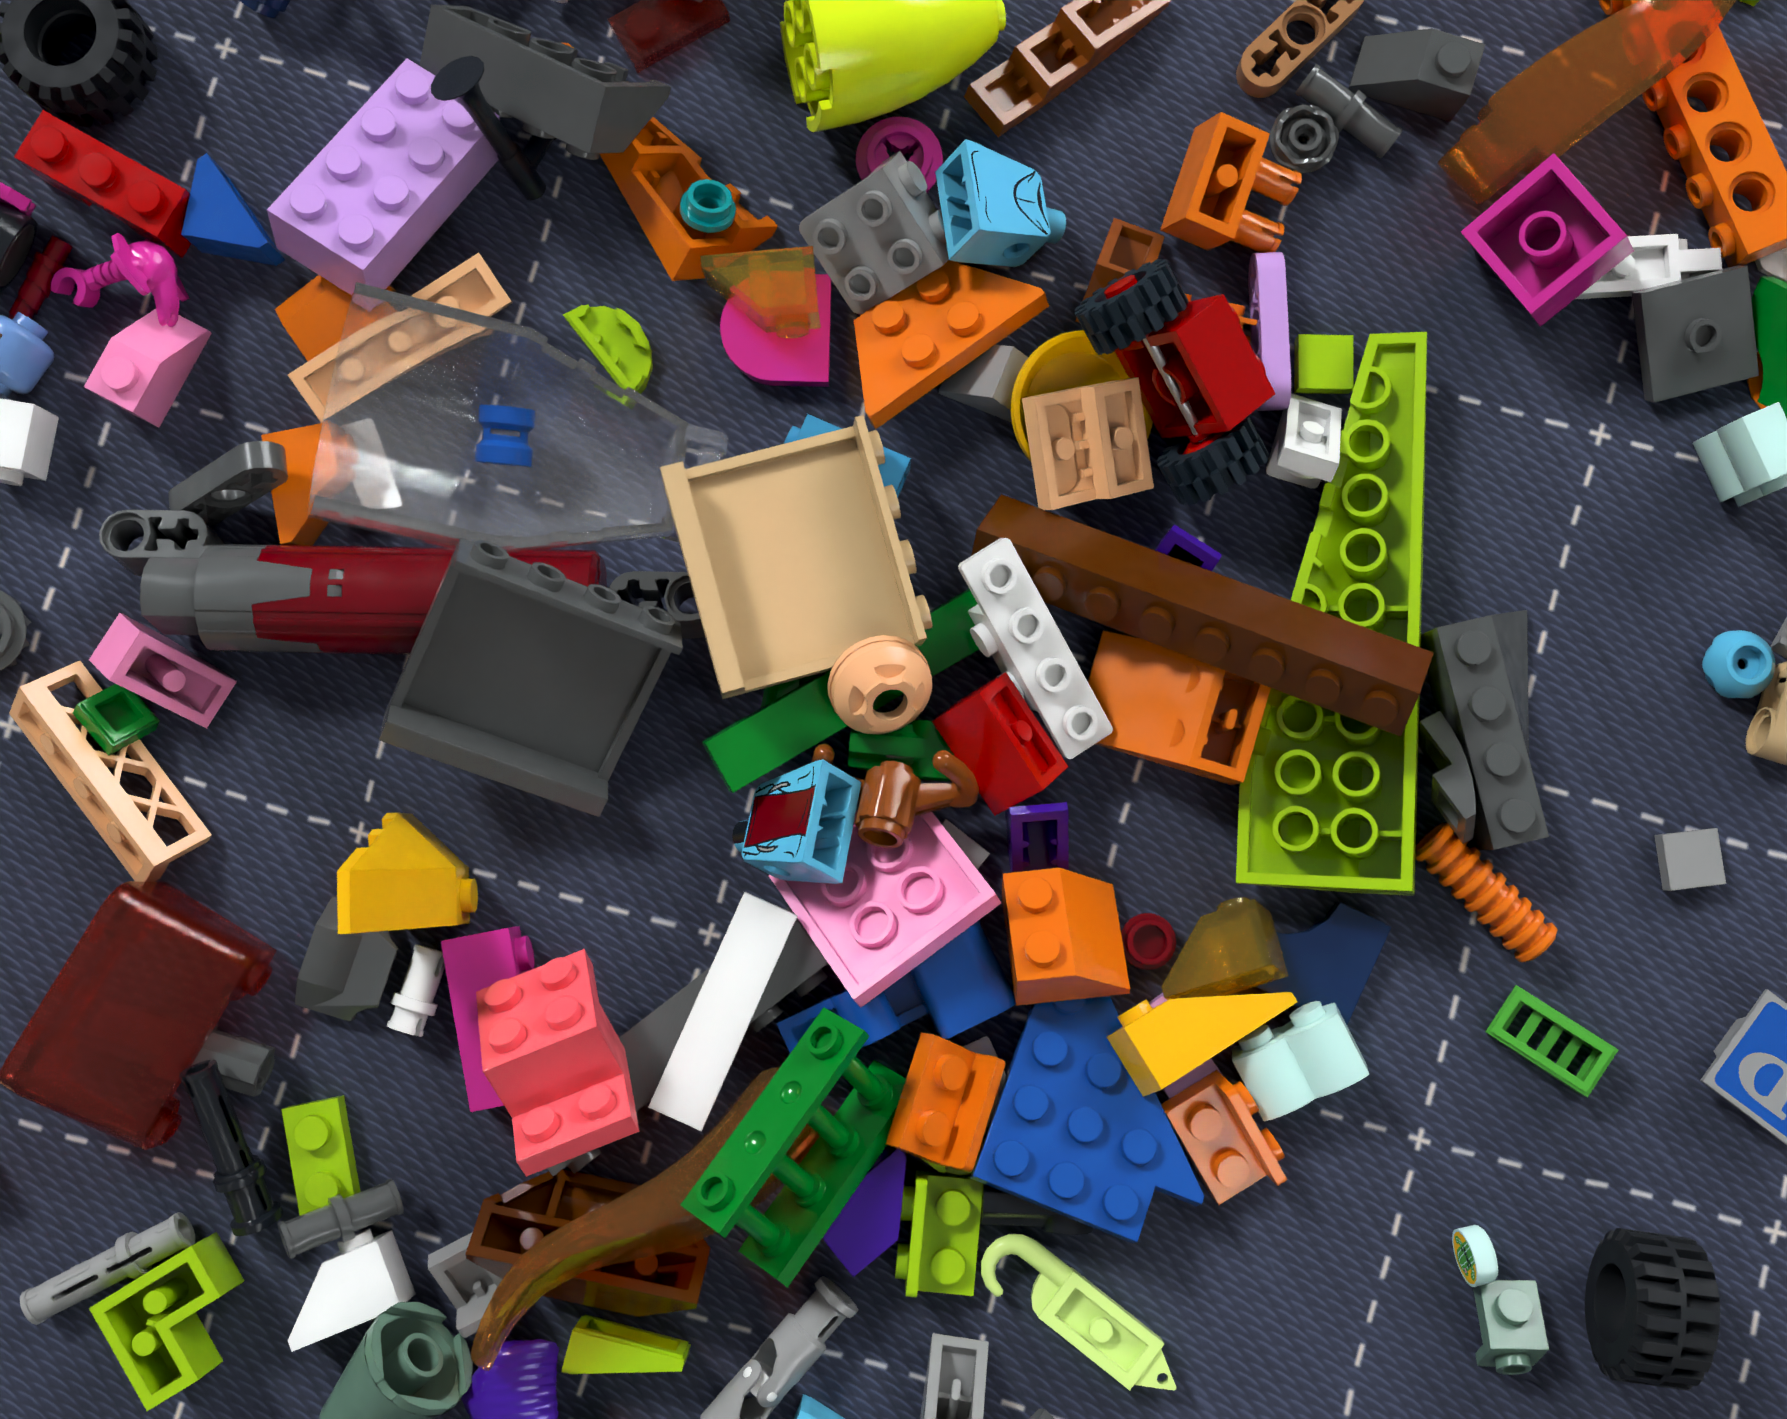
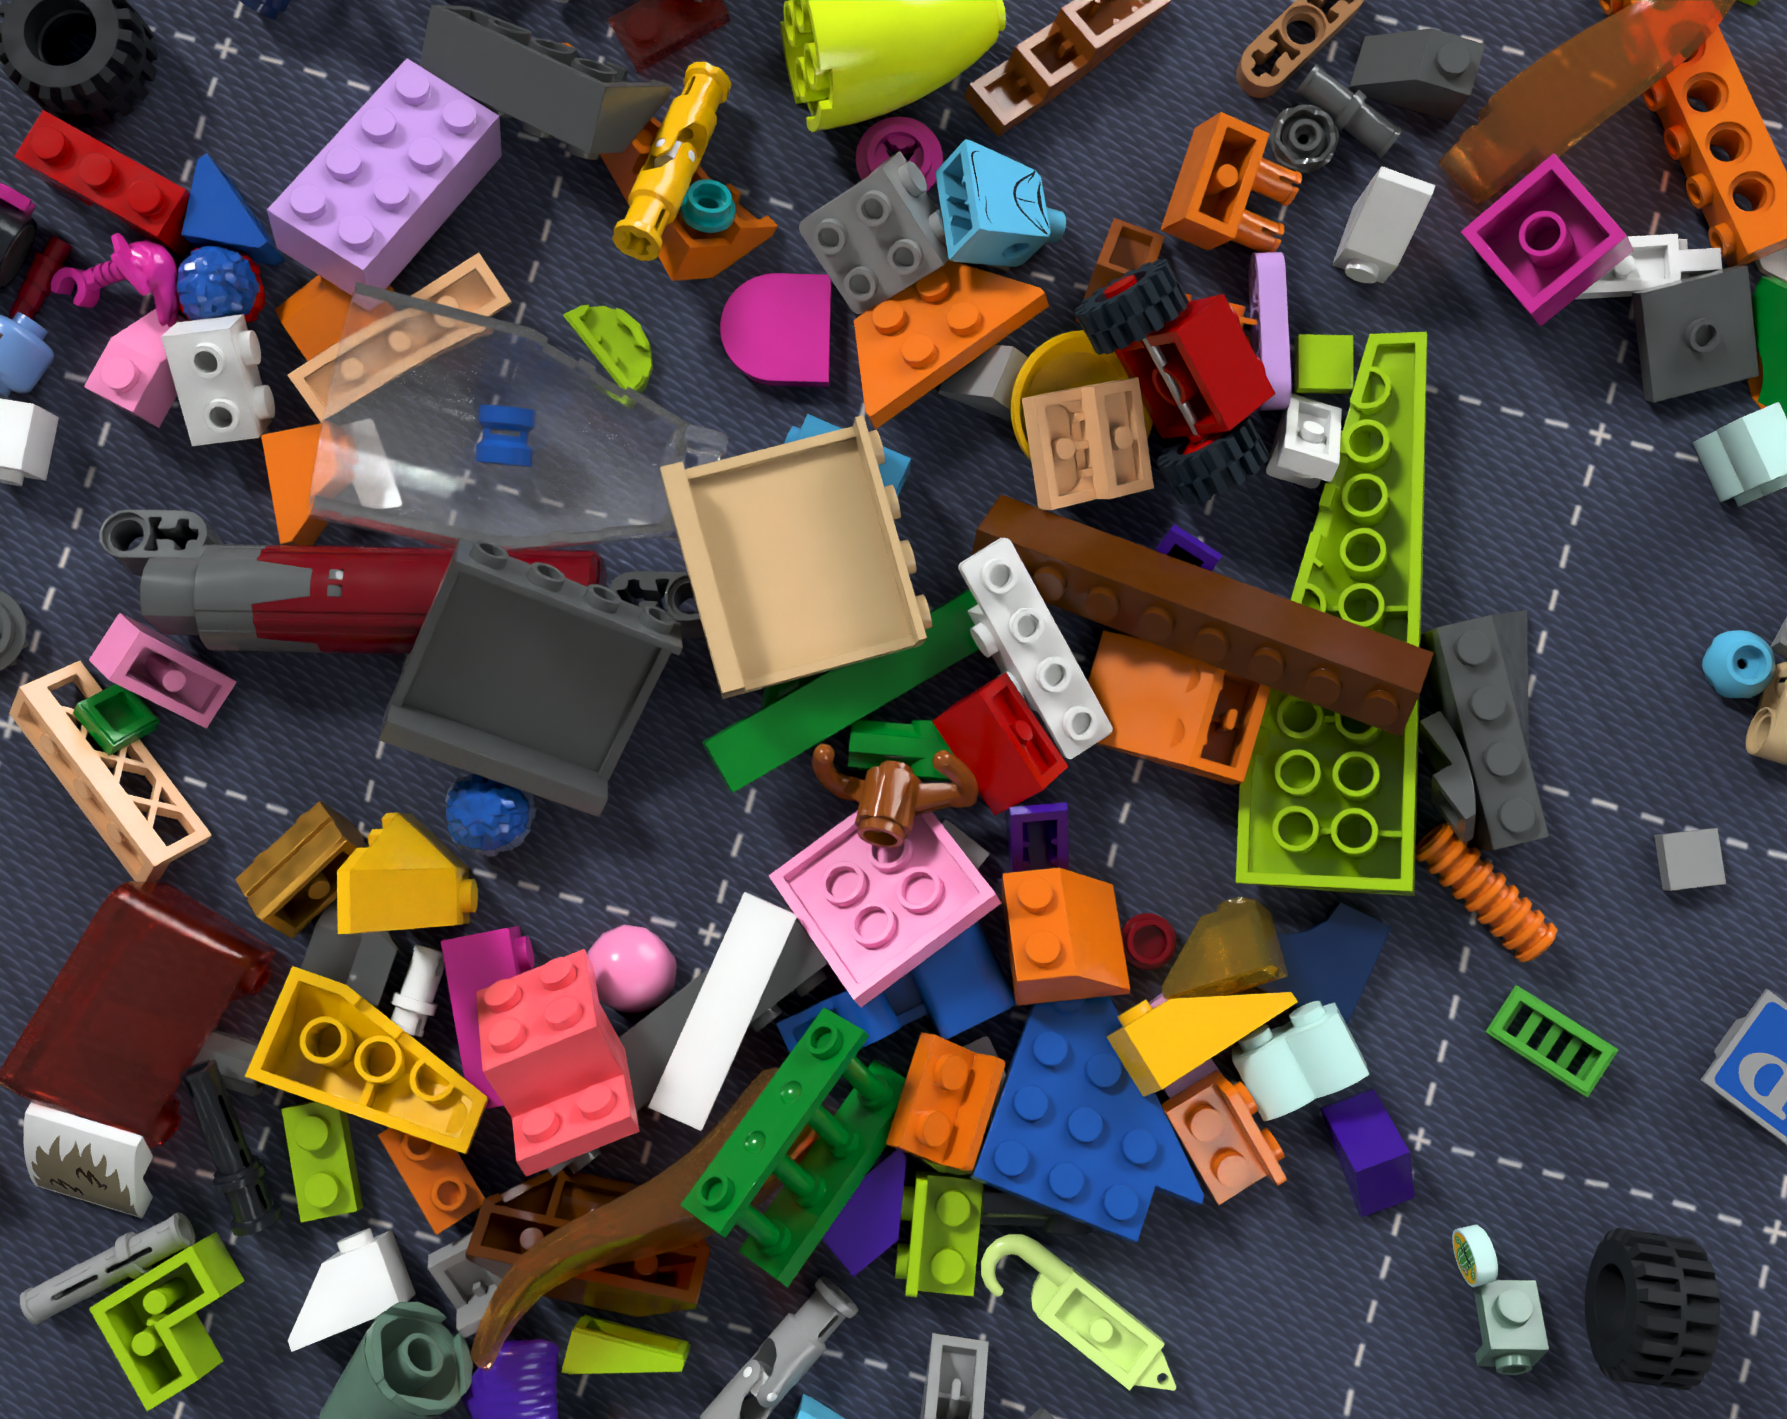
(86, 1160): none -> white slope
(219, 379): none -> white brick
(220, 285): none -> blue piece
(231, 481): dark grey beam -> none
(299, 870): none -> pearl gold brick
(340, 1218): dark grey pin -> none
(353, 1058): none -> yellow wedge
(434, 1178): none -> orange hinge
(460, 82): black piece -> none
(488, 815): none -> blue piece
(632, 969): none -> bright pink hair
(672, 161): none -> yellow piece
(769, 287): clear yellow slope -> none
(801, 824): medium azure torso -> none
(869, 670): light nougat piece -> none
(1369, 1152): none -> dark purple slope
(1382, 225): none -> white slope

